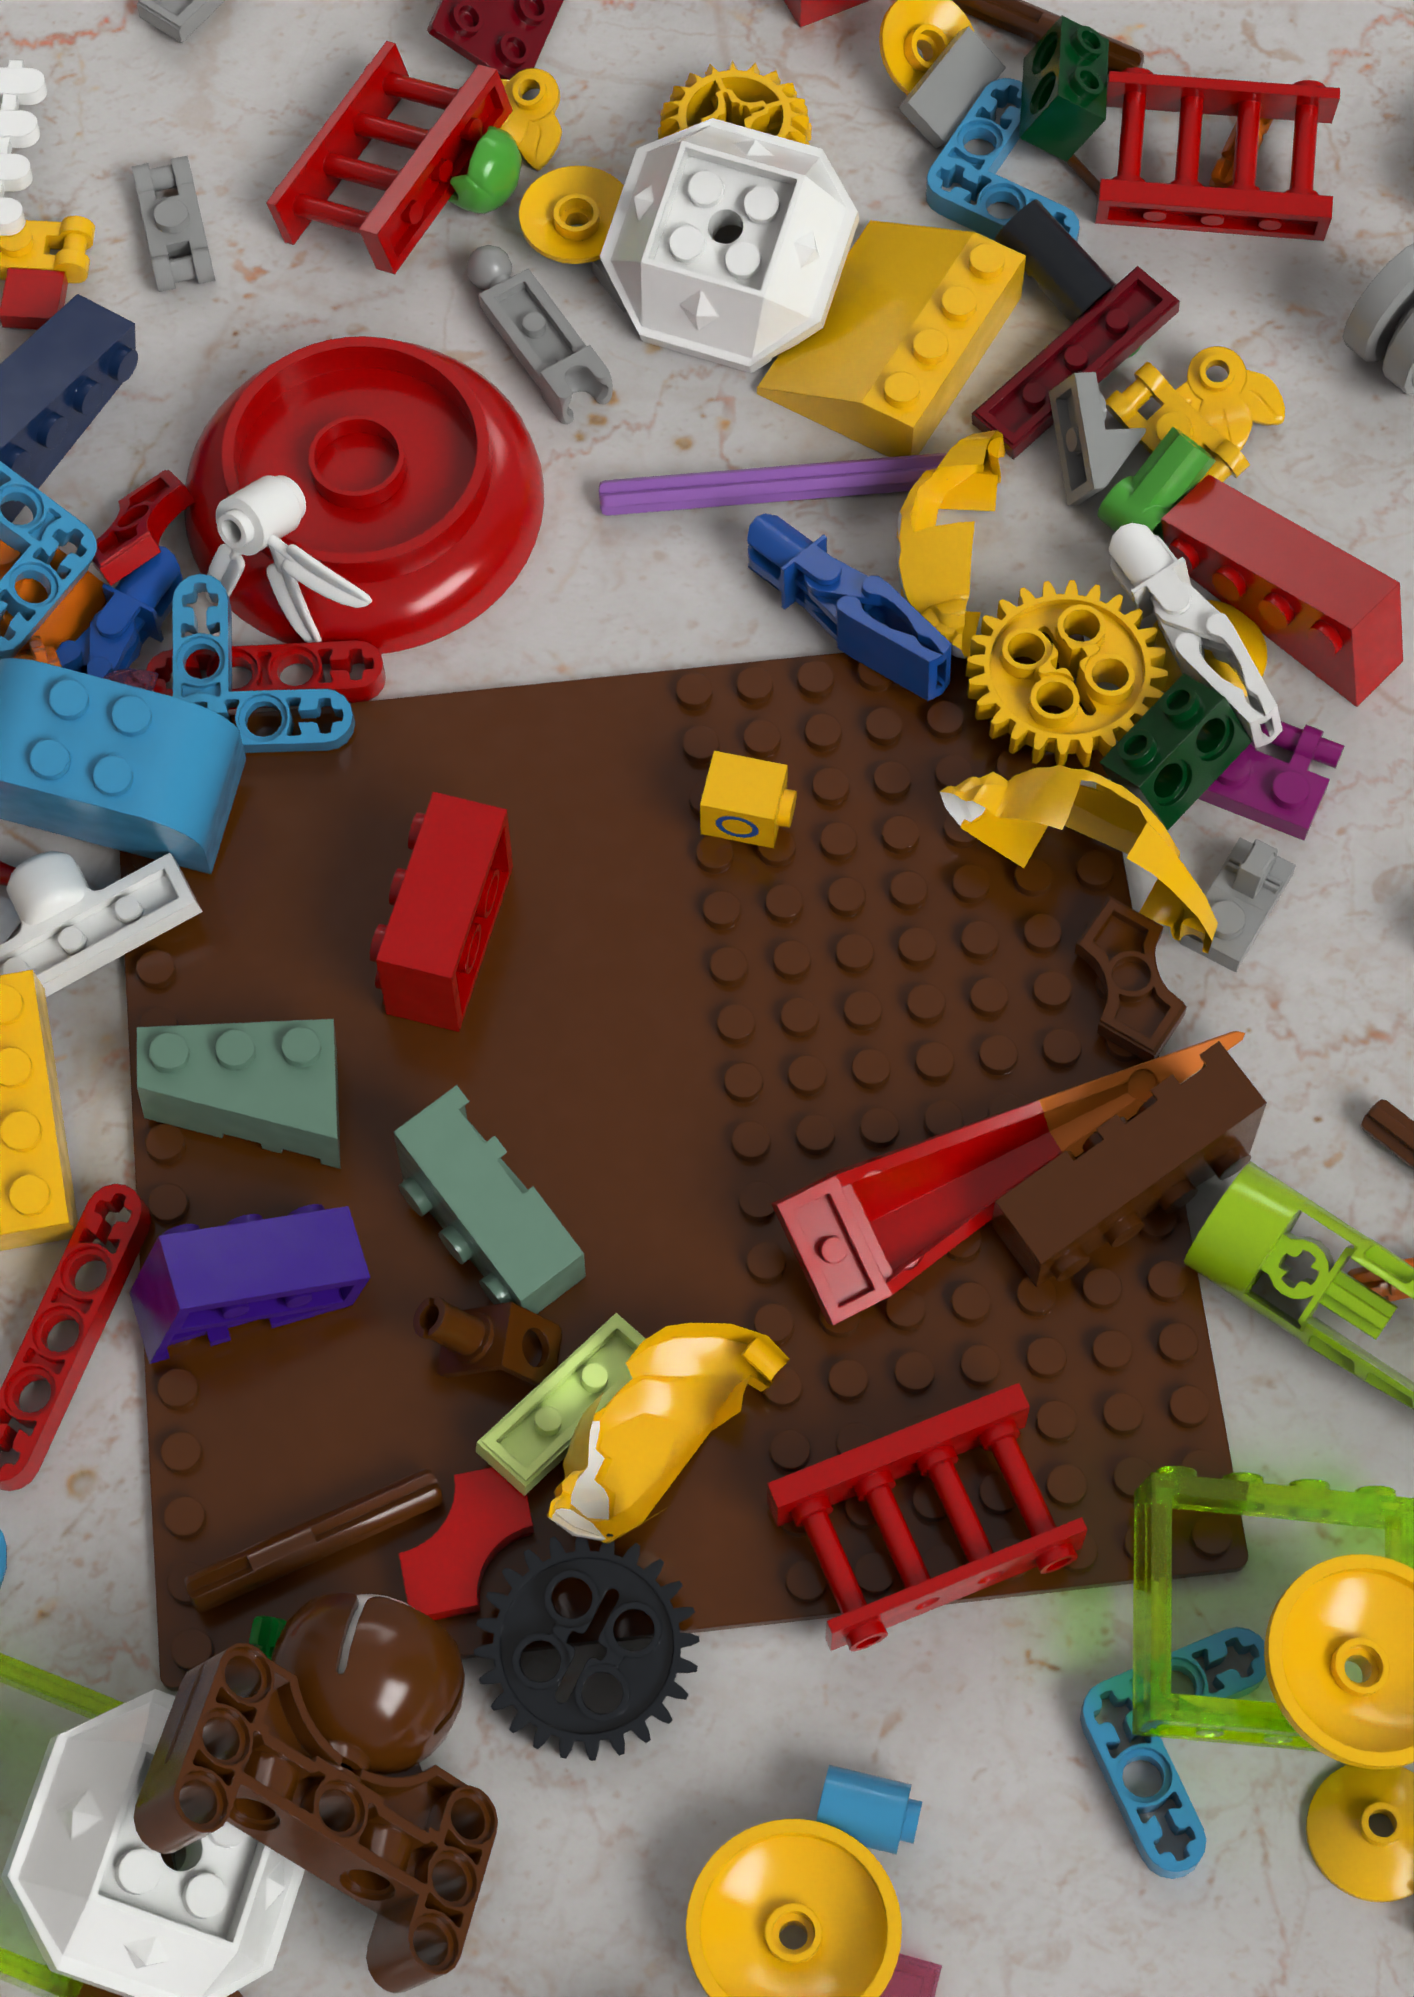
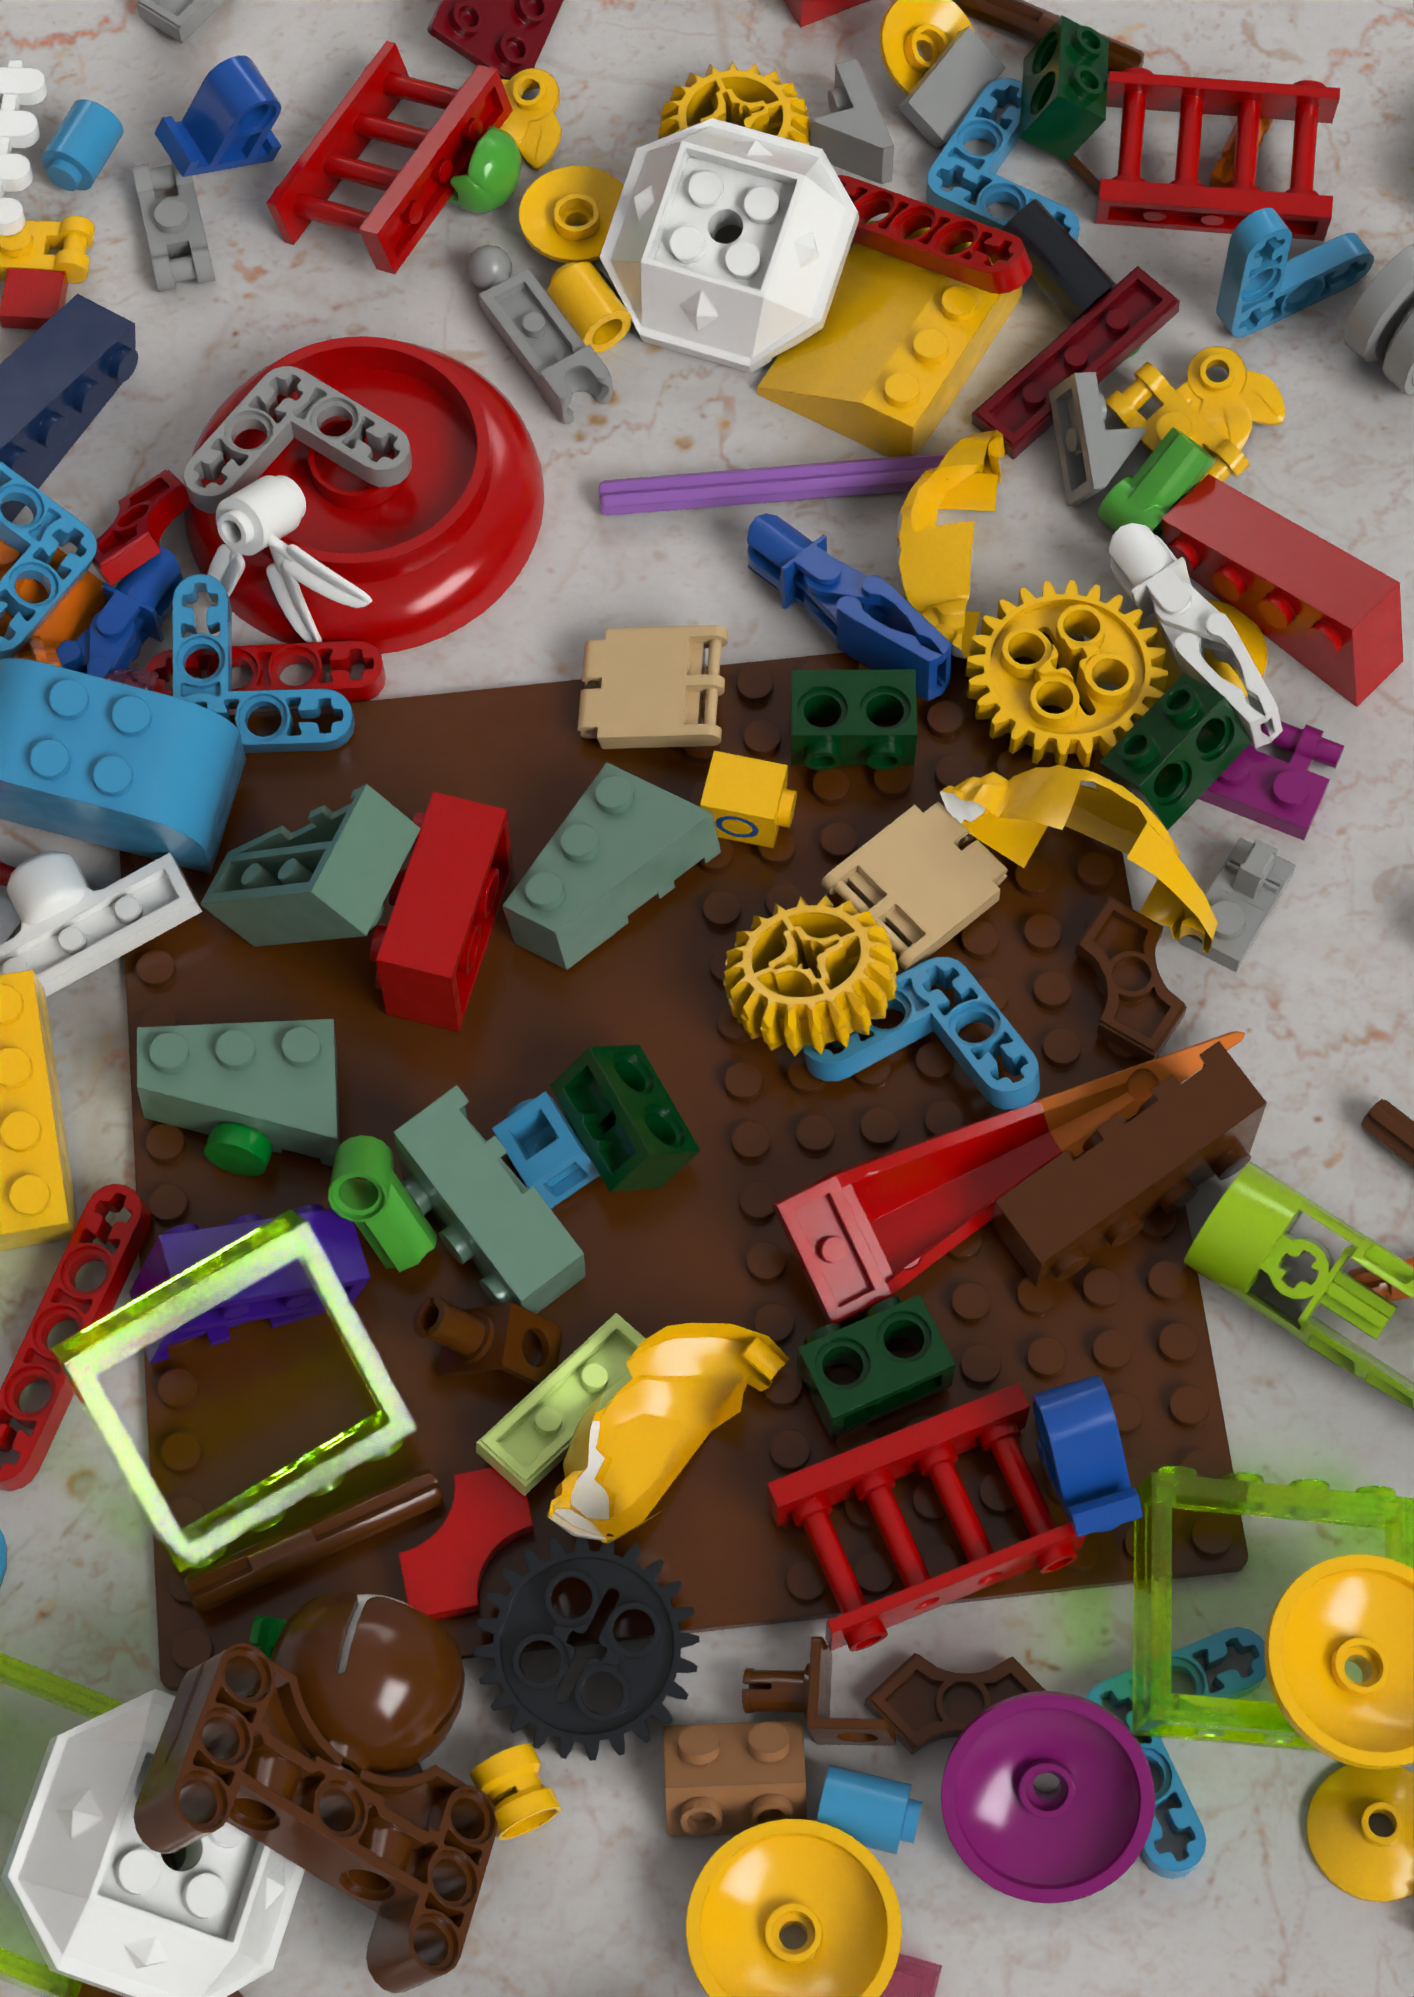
(81, 145): none -> dark azure brick
(179, 1302): none -> clear neon green window
(225, 122): none -> blue pin
(238, 1149): none -> green tile
(294, 420): none -> light grey beam
(316, 880): none -> sand green wedge
(380, 1203): none -> bright green piece
(516, 1791): none -> yellow wheel
(546, 1149): none -> dark azure brick
(589, 305): none -> yellow brick
(605, 863): none -> sand green wedge
(624, 1117): none -> dark green brick
(651, 687): none -> tan plate
(733, 1776): none -> medium nougat bracket
(810, 975): none -> yellow gear
(810, 1693): none -> reddish brown bracket
(852, 703): none -> dark green brick
(854, 131): none -> light grey slope
(884, 1379): none -> dark green brick
(920, 881): none -> tan plate
(930, 1012): none -> dark azure beam
(939, 1704): none -> reddish brown tile
(947, 230): none -> red beam
(1054, 1841): none -> magenta dish
(1085, 1456): none -> blue pin
(1265, 287): none -> dark azure beam

